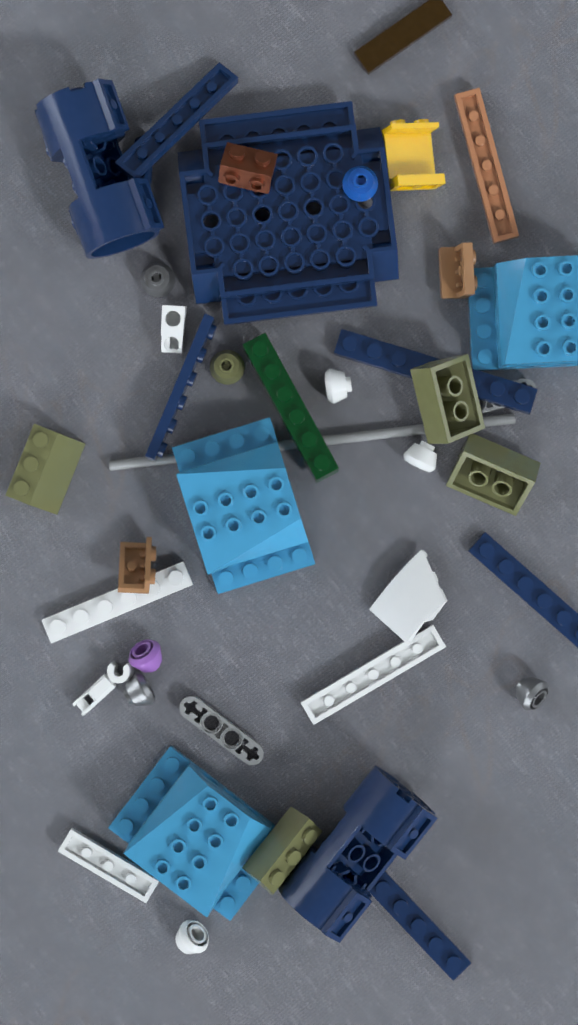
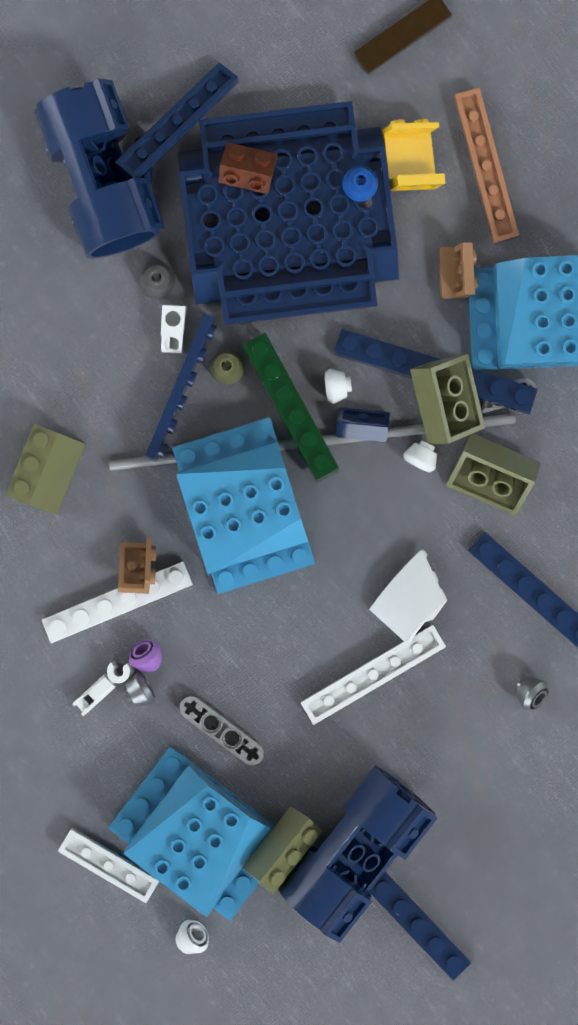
(362, 424): none -> dark blue slope

